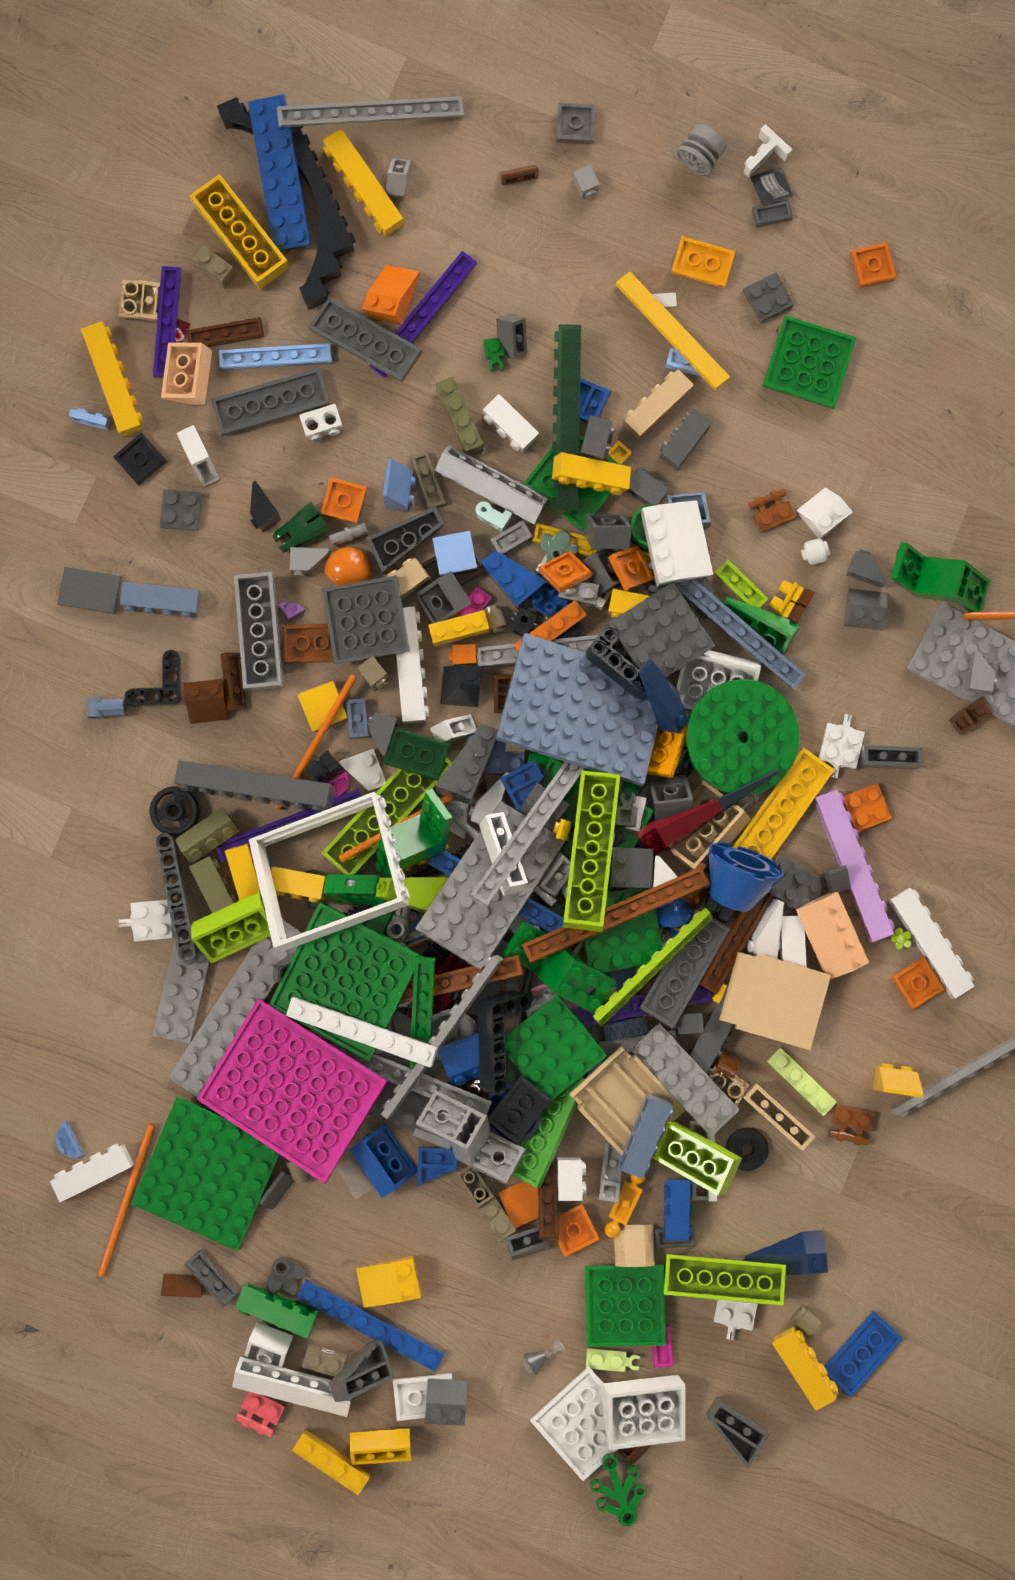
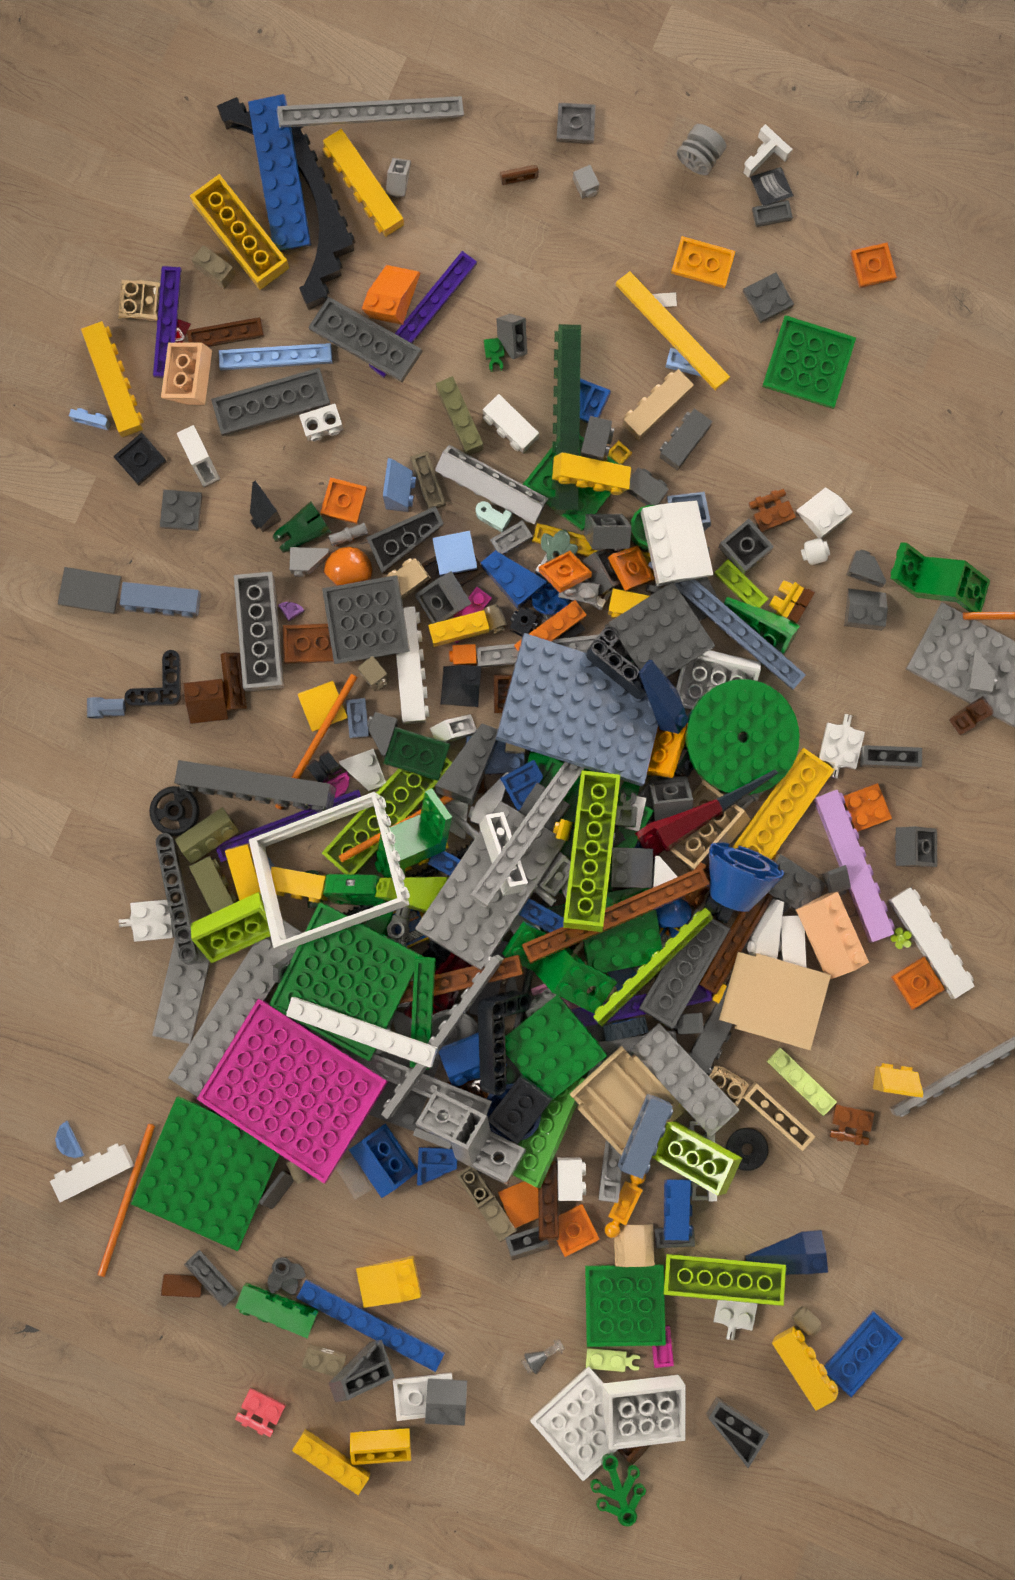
(268, 1345): white slope -> none
(287, 1386): white brick -> none
(727, 1064): reddish brown slope -> none
(746, 546): none -> dark grey brick
(916, 847): none -> dark grey slope

